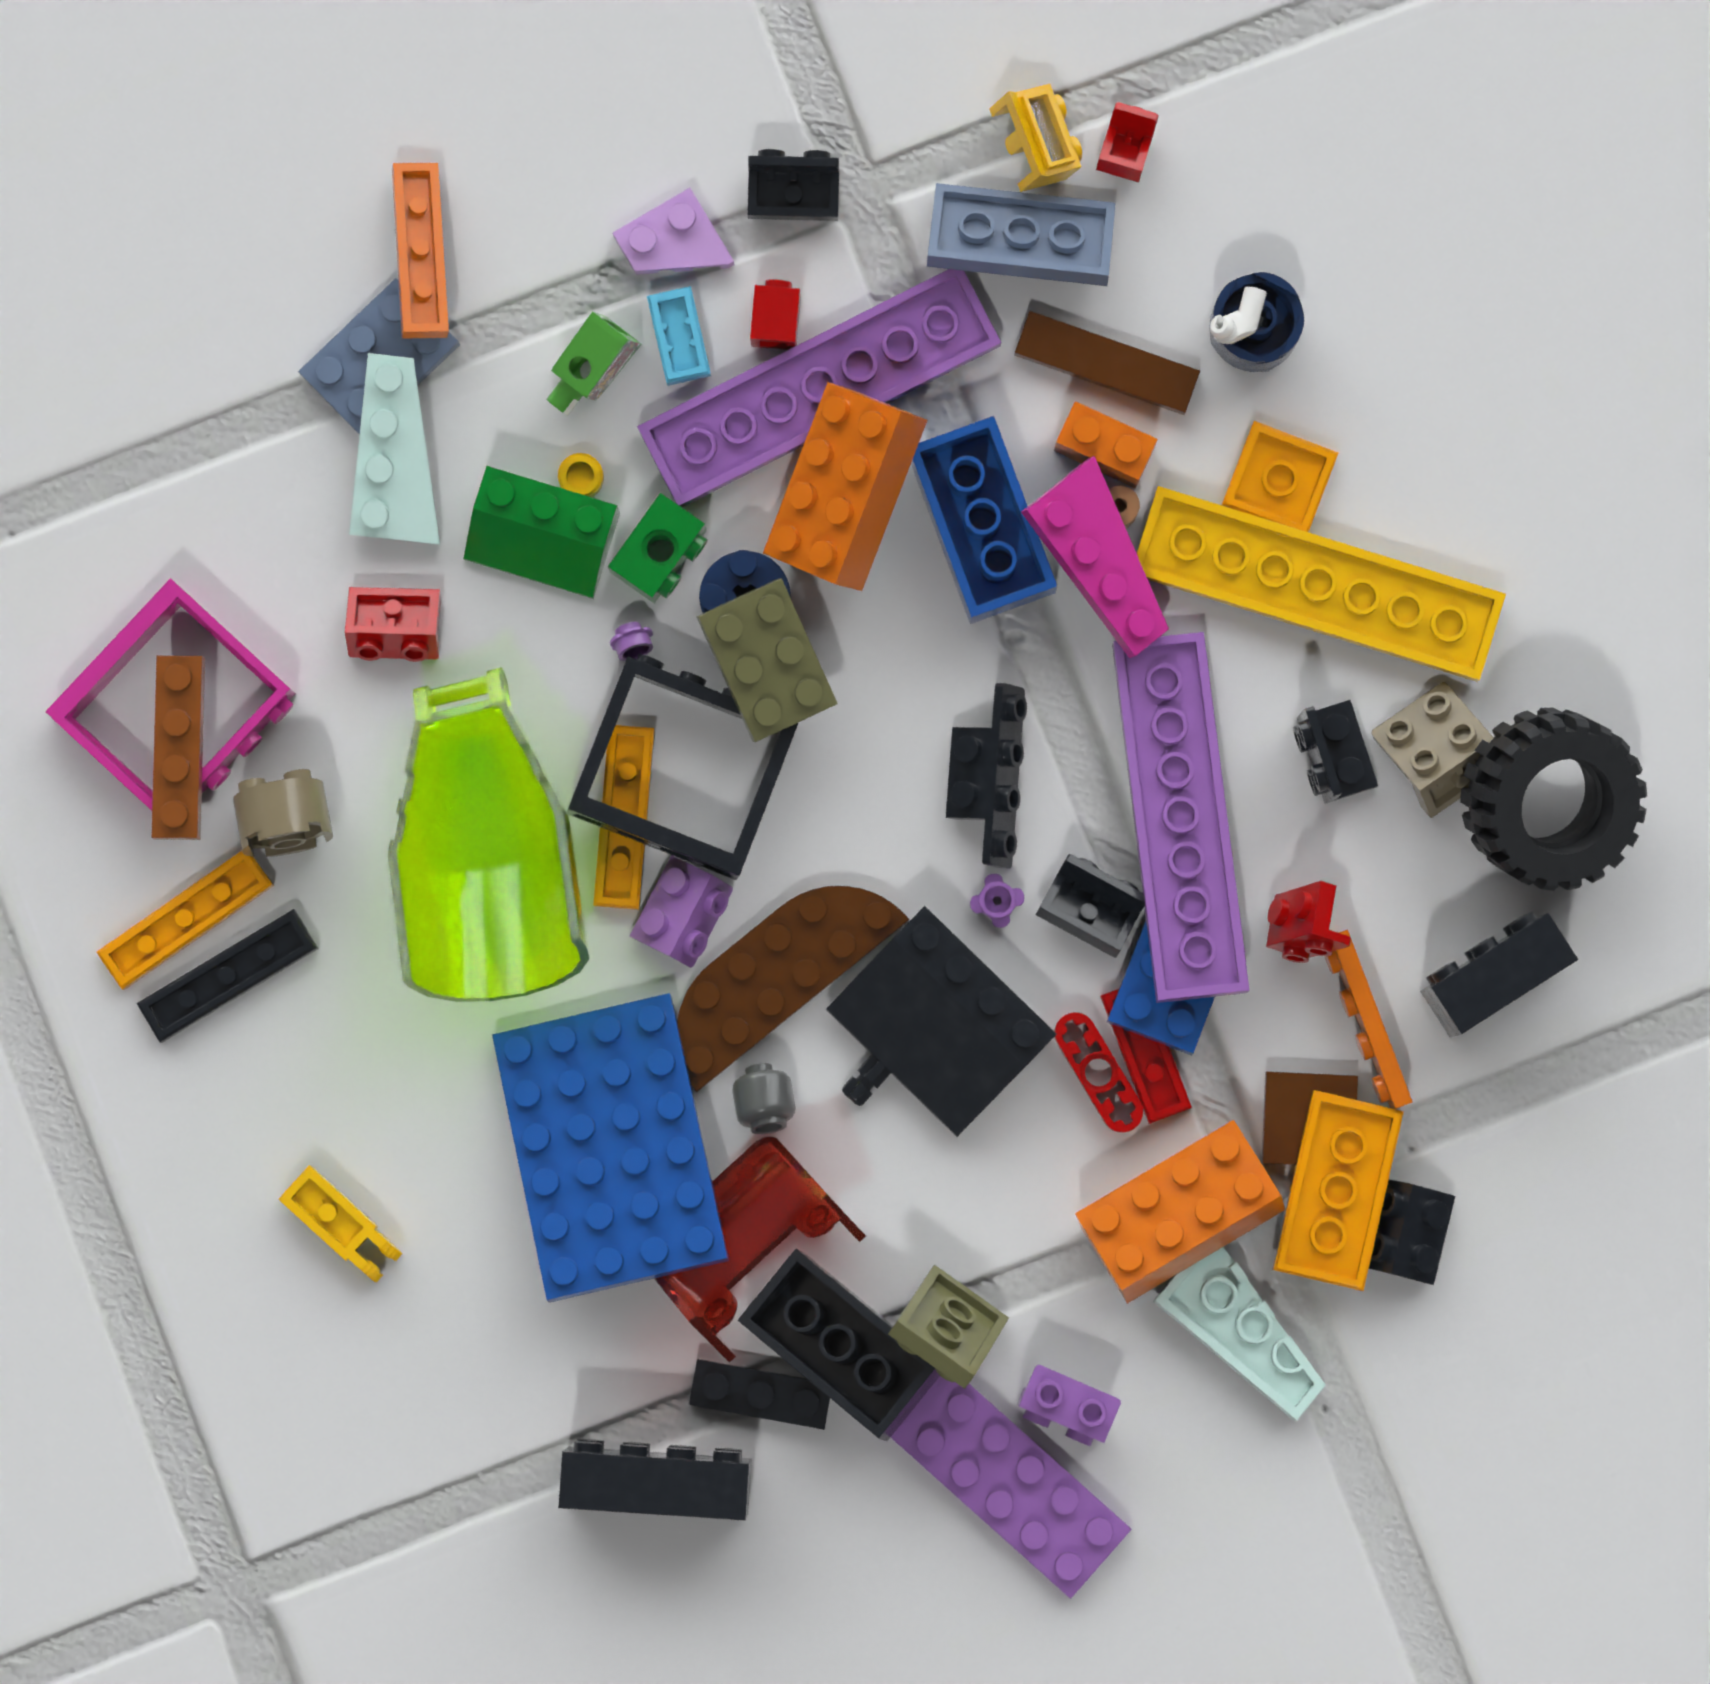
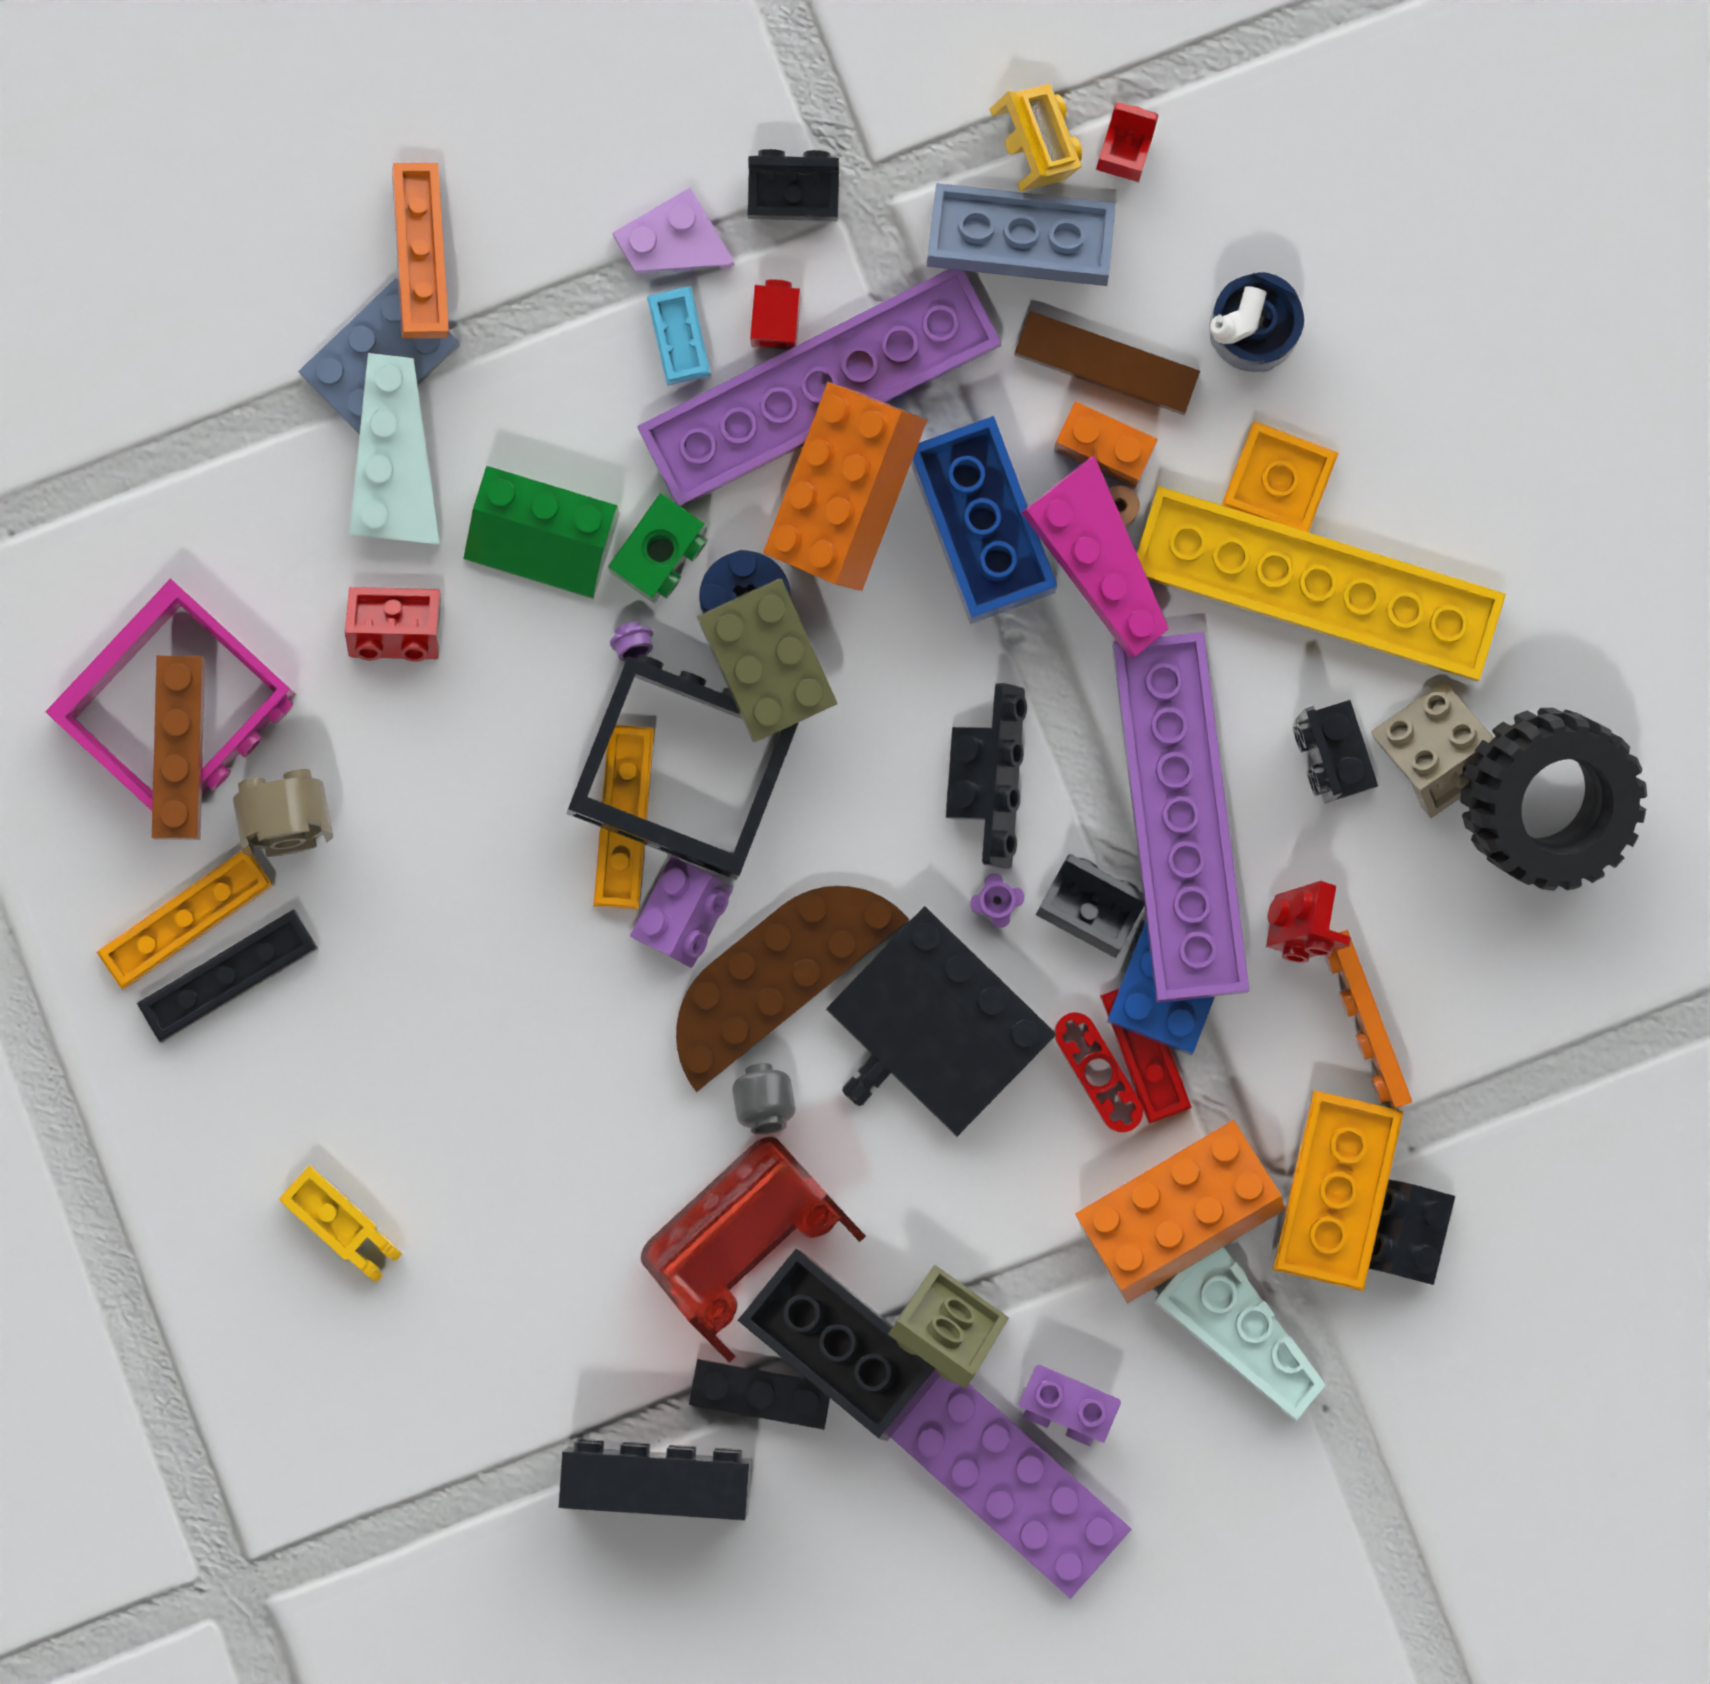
(482, 855): clear neon green windscreen -> none
(581, 474): yellow tile -> none
(605, 348): bright green torso -> none
(609, 1148): blue plate -> none
(1287, 1106): reddish brown tile -> none
(1497, 972): black brick -> none

